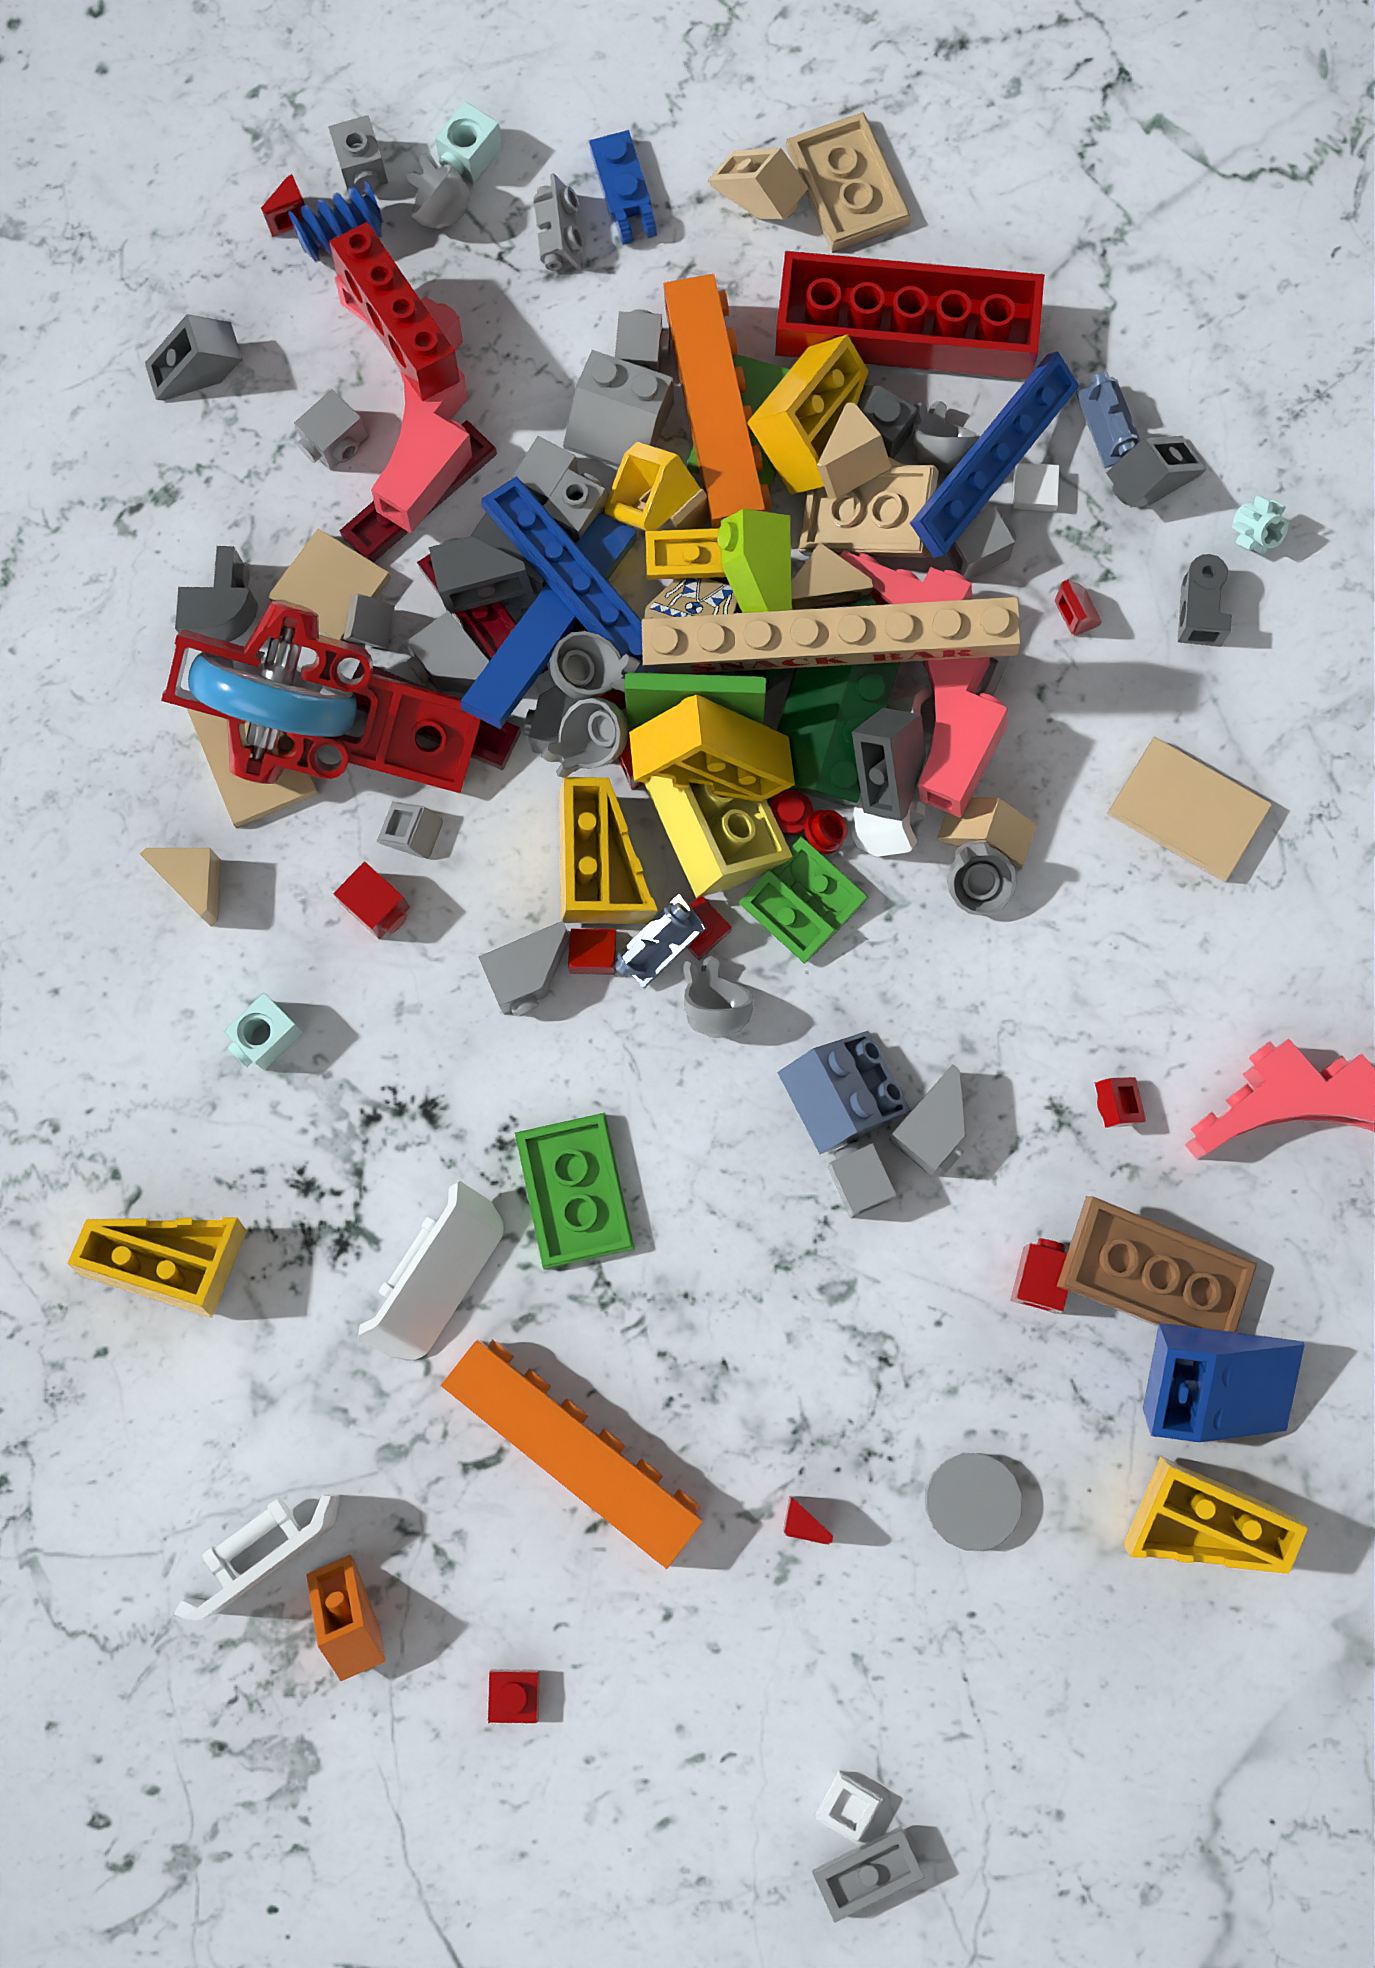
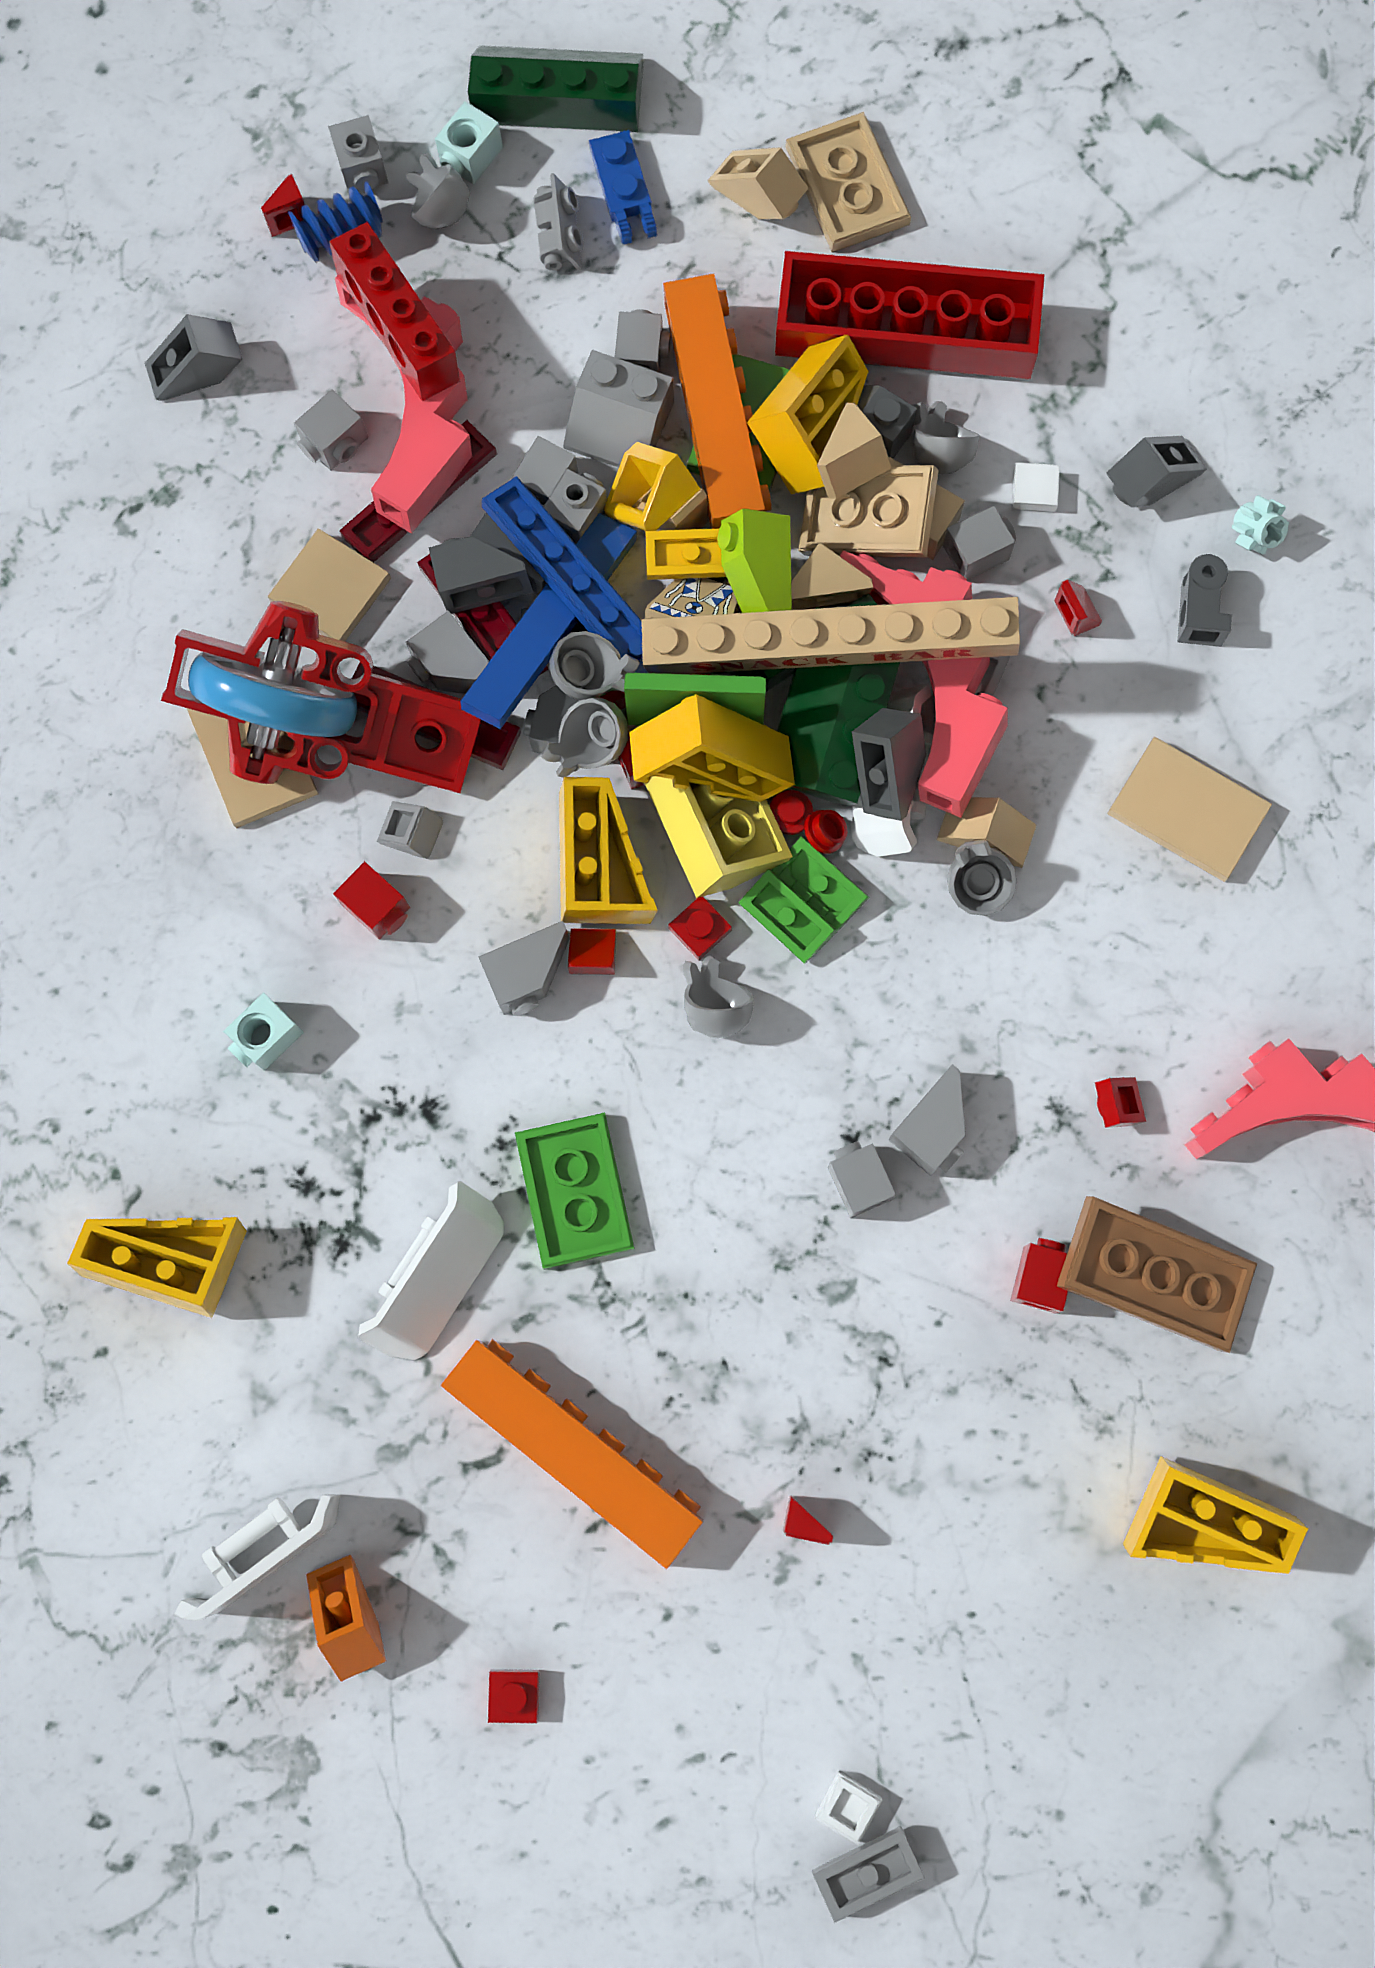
(192, 874): tan slope -> none
(219, 610): dark grey brick -> none
(368, 621): light grey slope -> none
(557, 87): none -> dark green slope
(660, 942): sand blue hinge -> none
(843, 1091): sand blue slope -> none
(973, 1501): light grey tile -> none
(994, 455): blue tile -> none
(1108, 418): sand blue hinge -> none
(1219, 1384): blue slope -> none

